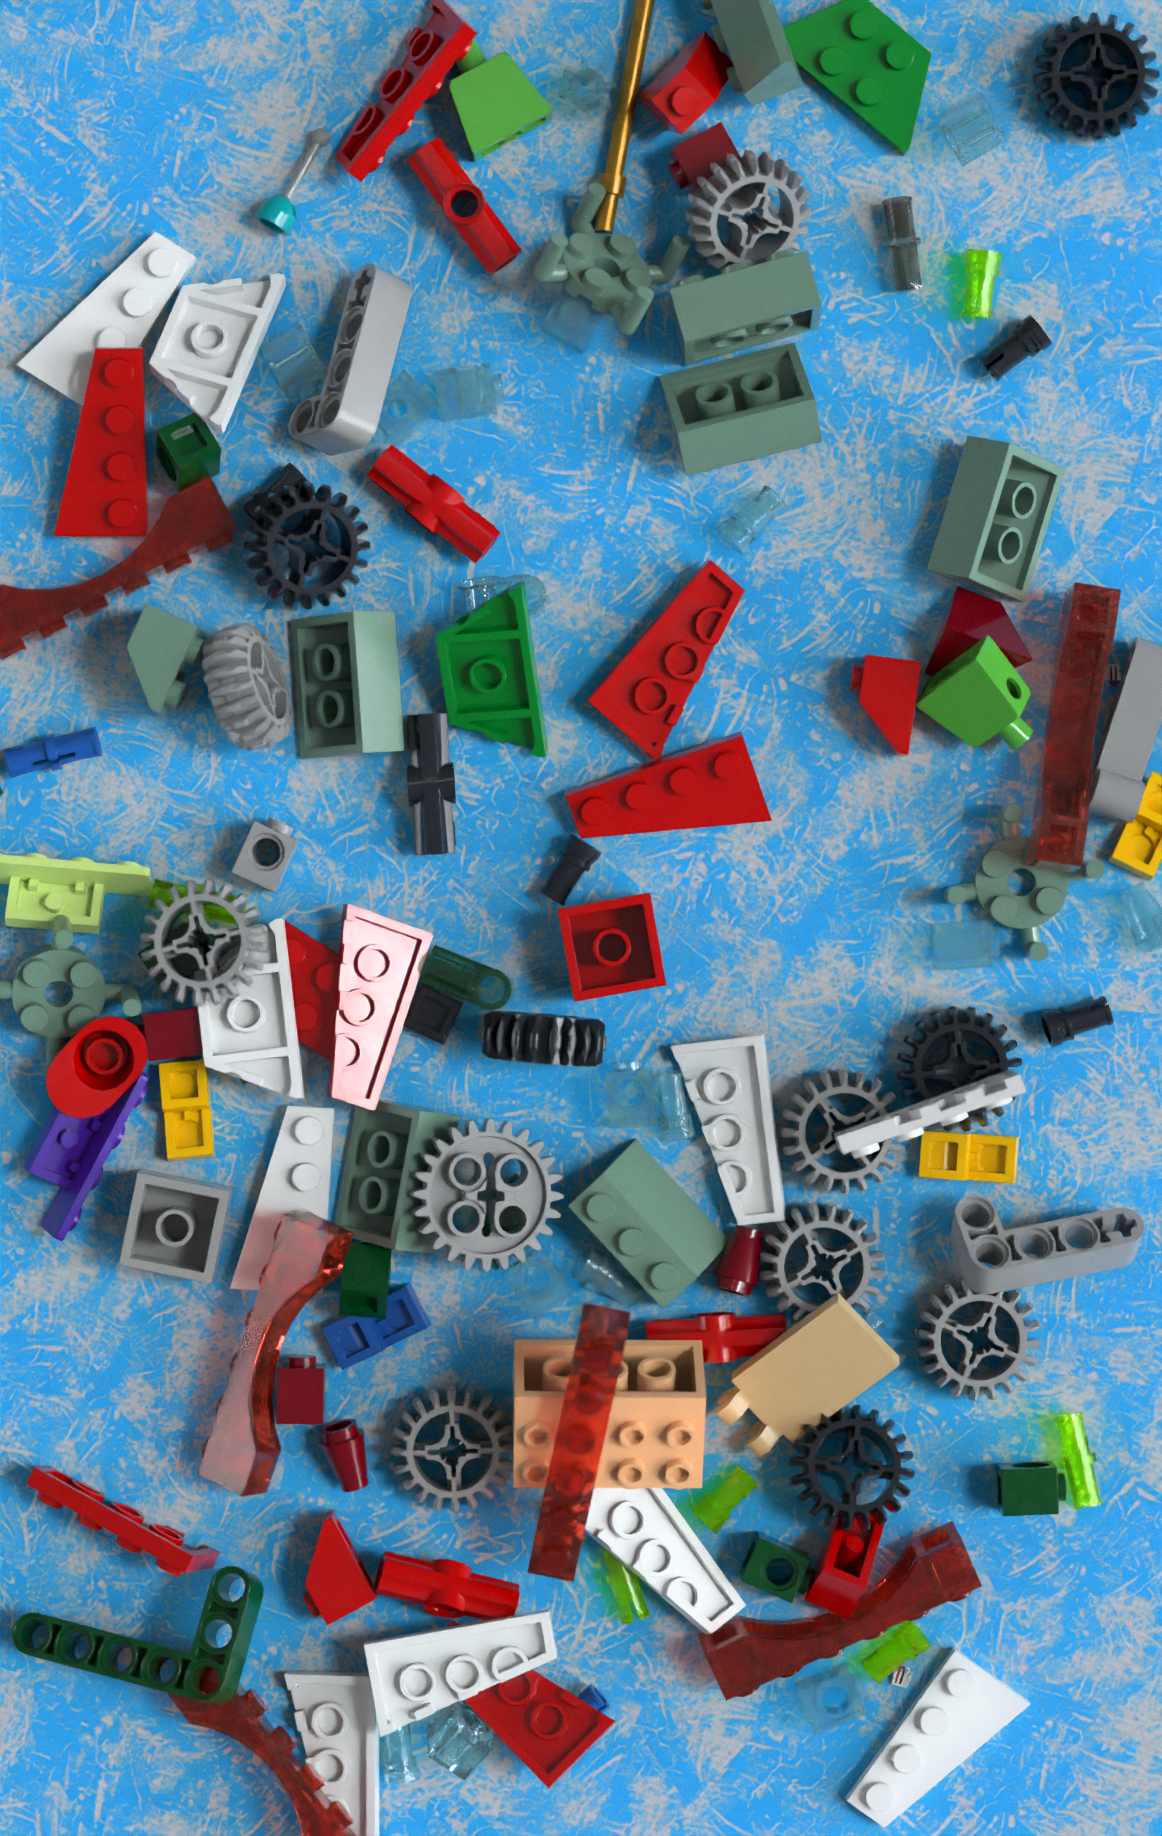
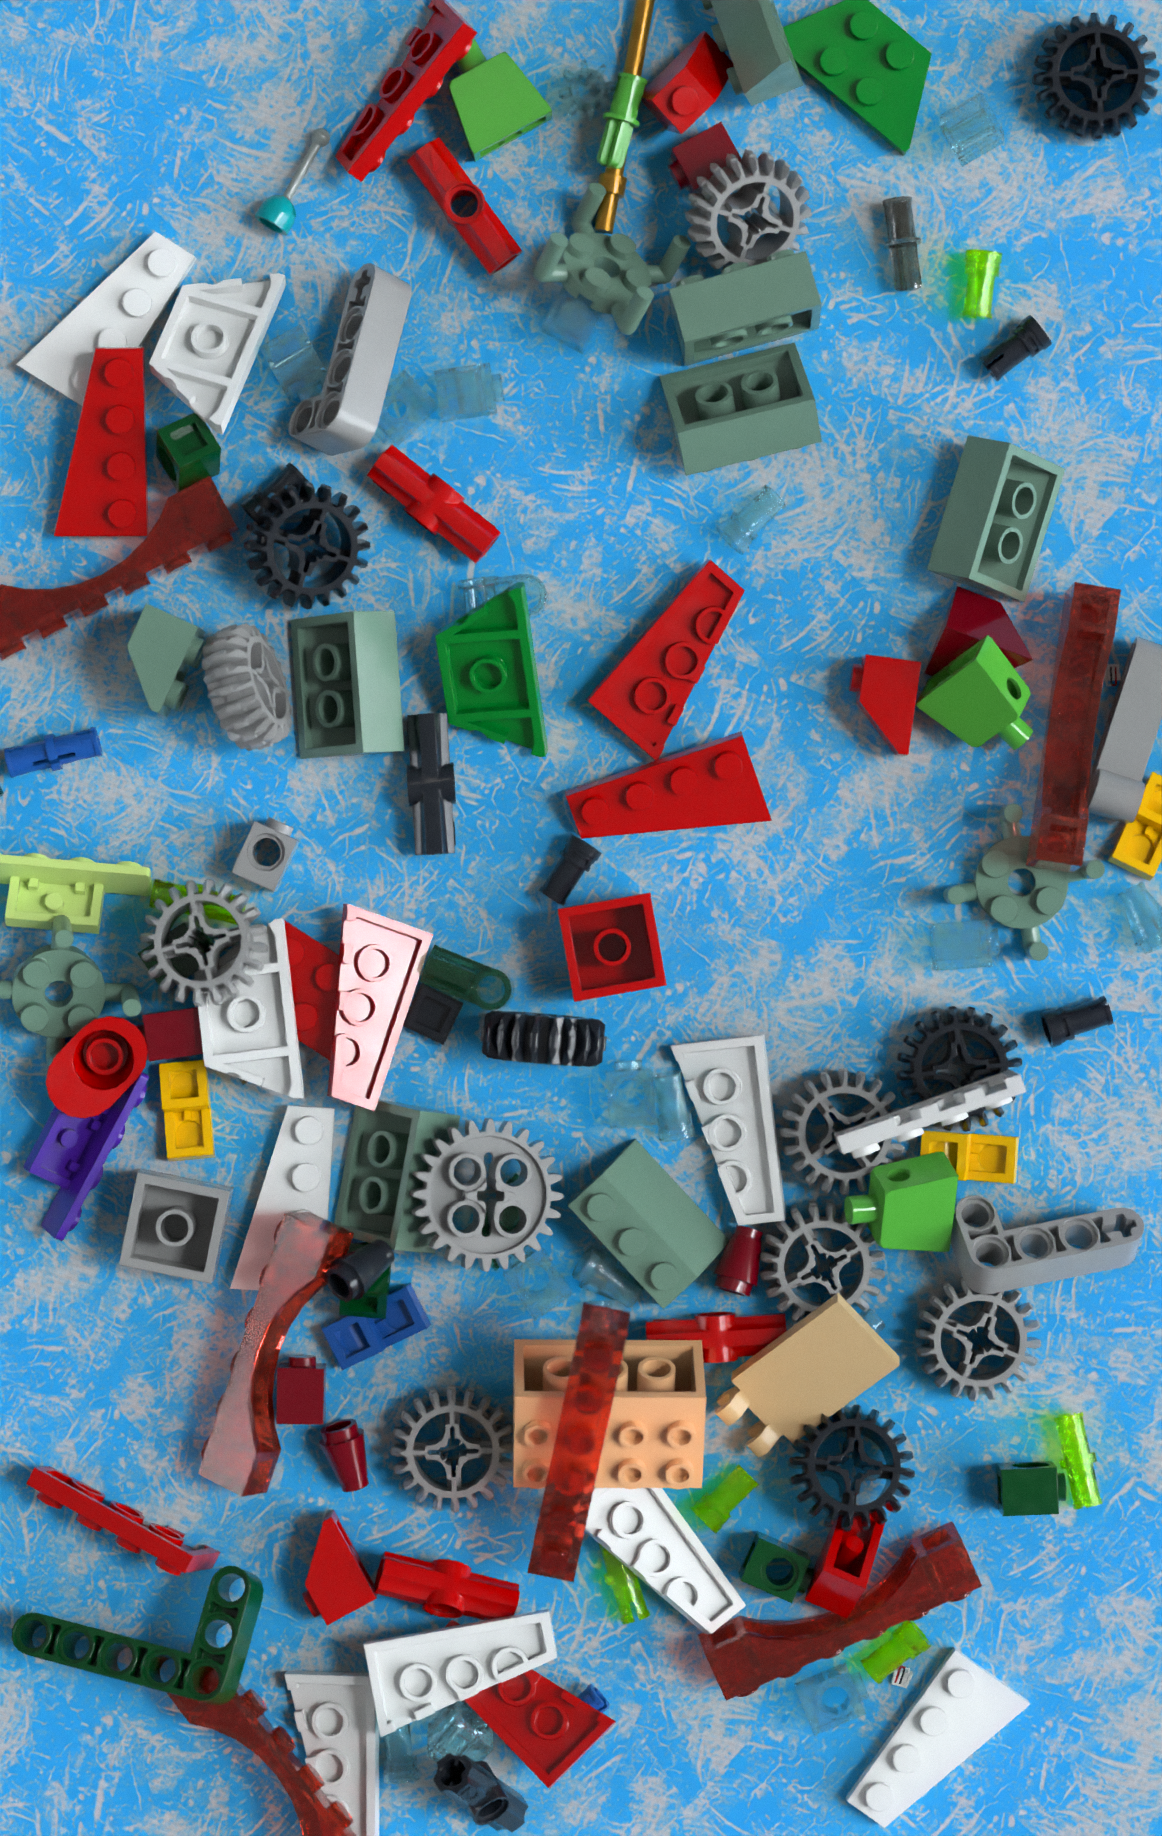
(358, 1270): none -> black cone
(480, 1792): none -> black piece
(621, 120): none -> bright green axle
(909, 1204): none -> bright green torso

